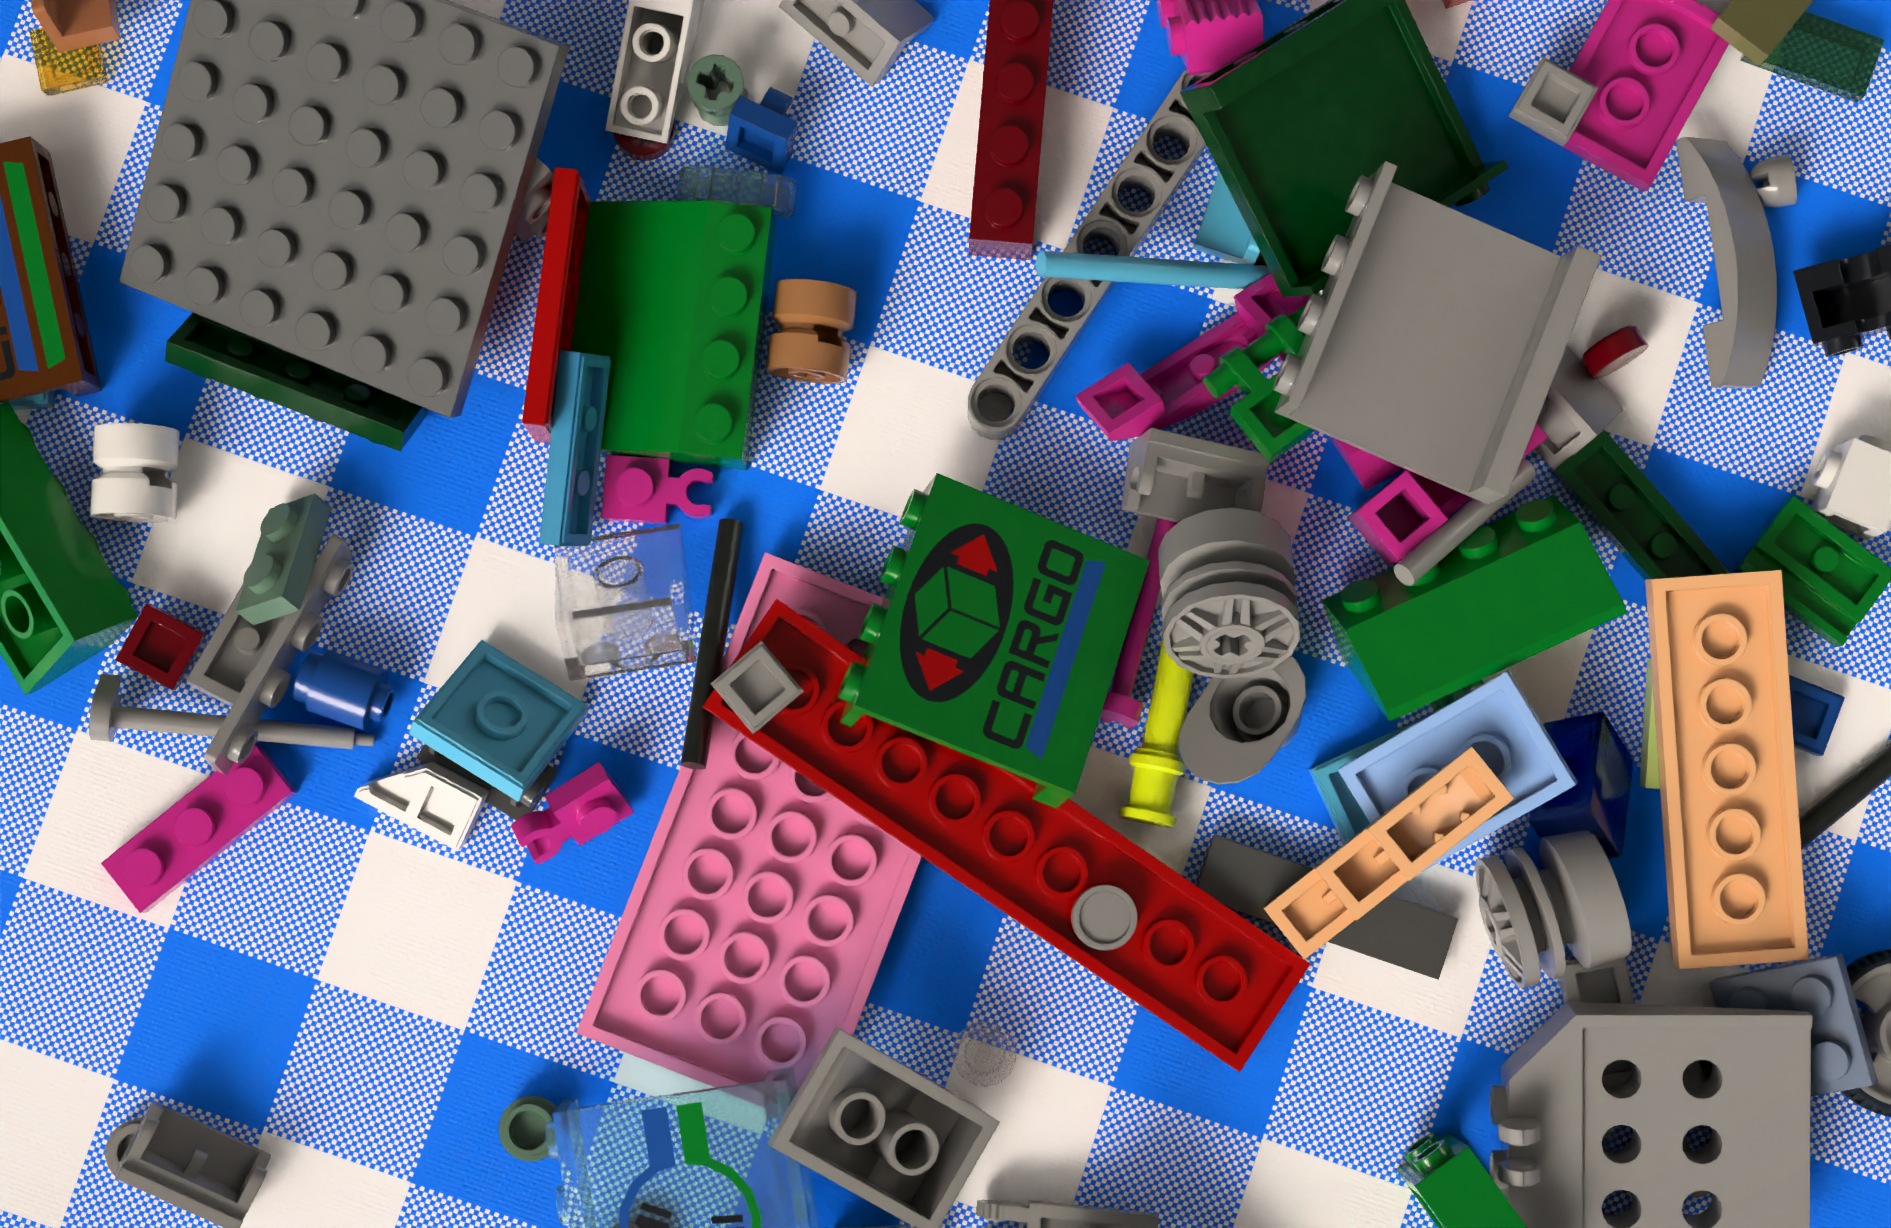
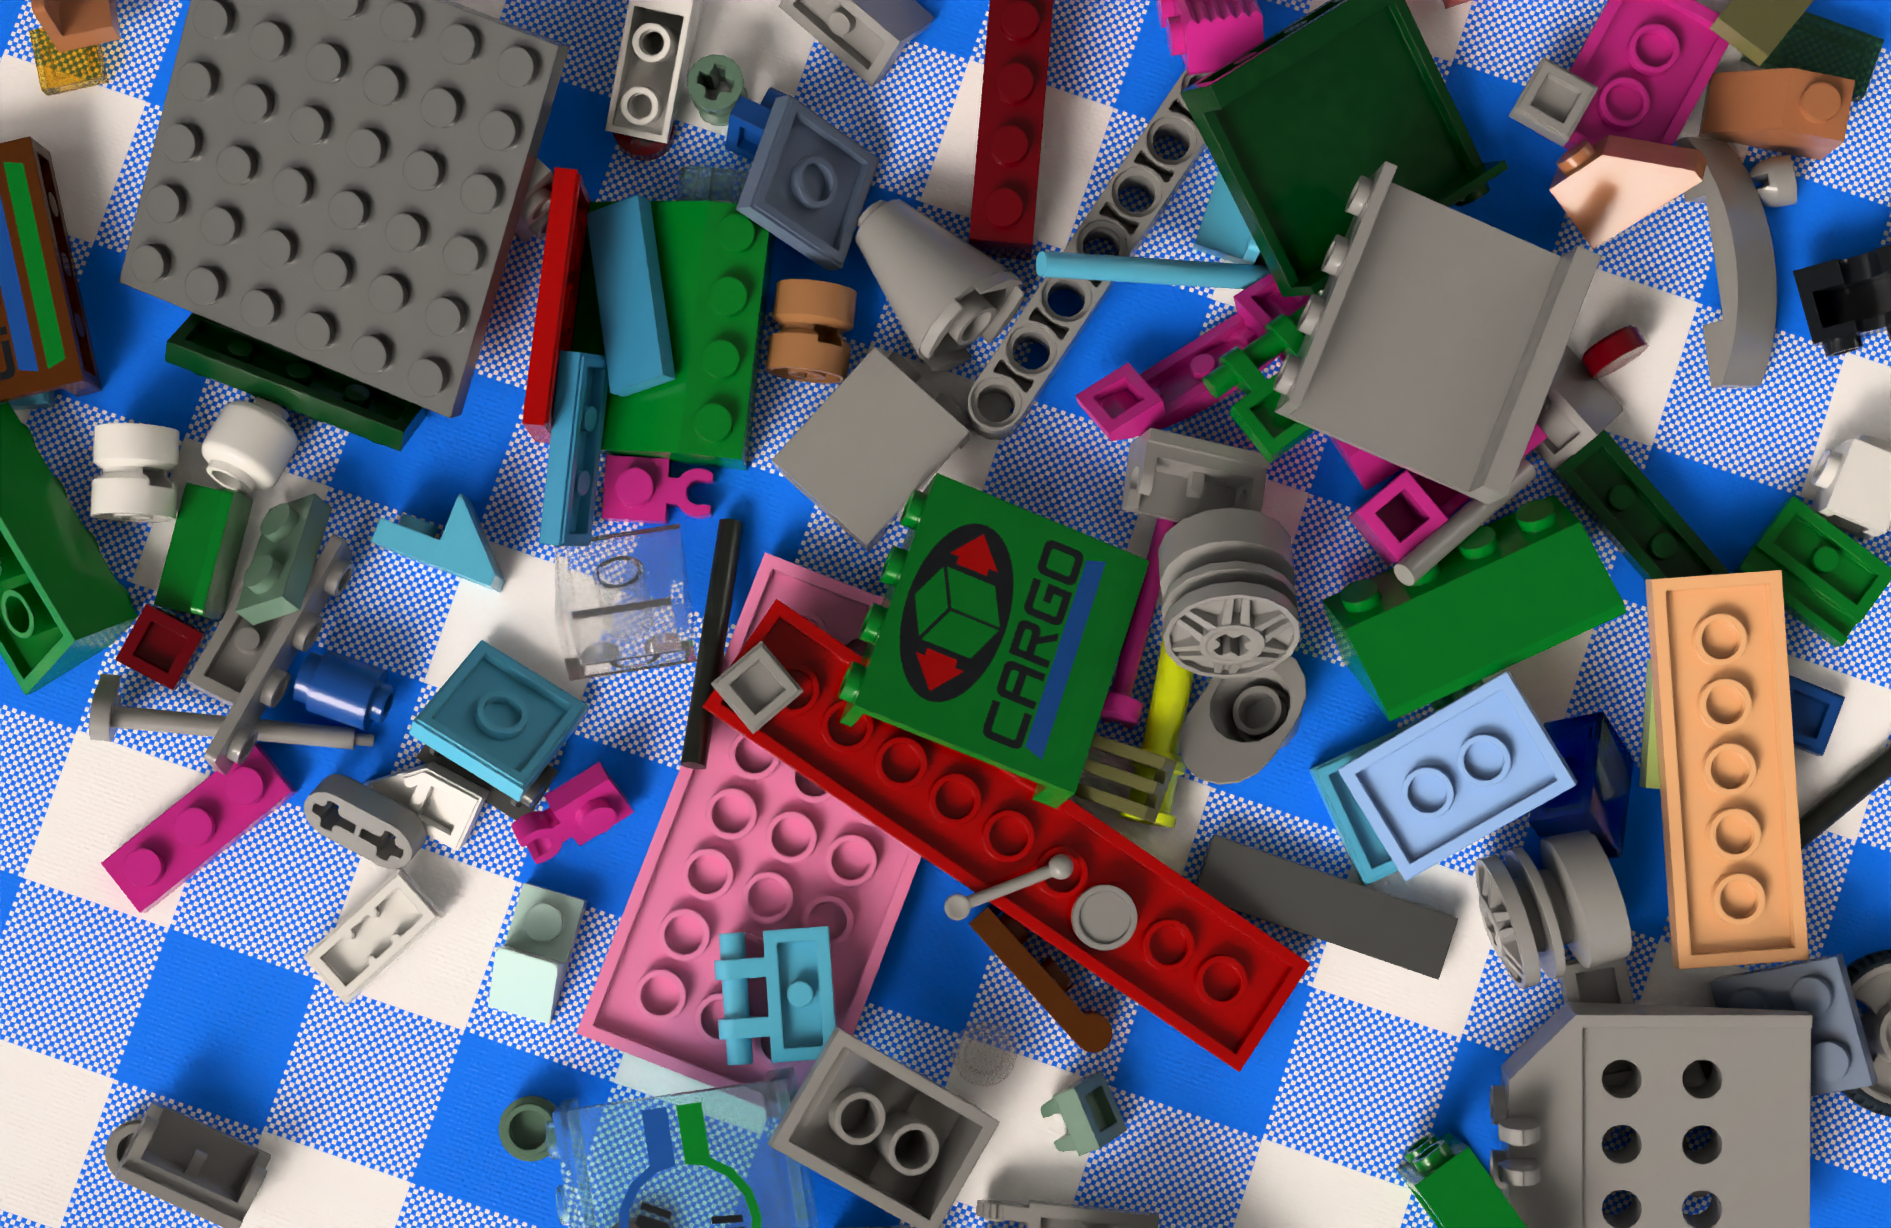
(204, 551): none -> green panel
(249, 445): none -> white head
(365, 821): none -> light grey beam
(374, 936): none -> white plate
(460, 551): none -> medium azure slope
(536, 953): none -> light aqua slope
(630, 296): none -> dark azure tile
(798, 994): none -> medium azure plate
(808, 183): none -> sand blue tile
(872, 446): none -> light grey panel
(936, 283): none -> light grey cone
(958, 906): none -> light grey hinge
(1043, 980): none -> reddish brown plate
(1087, 1113): none -> sand green tile
(1155, 788): none -> olive tile
(1388, 852): light nougat slope -> none
(1621, 182): none -> slope
(1778, 110): none -> nougat slope

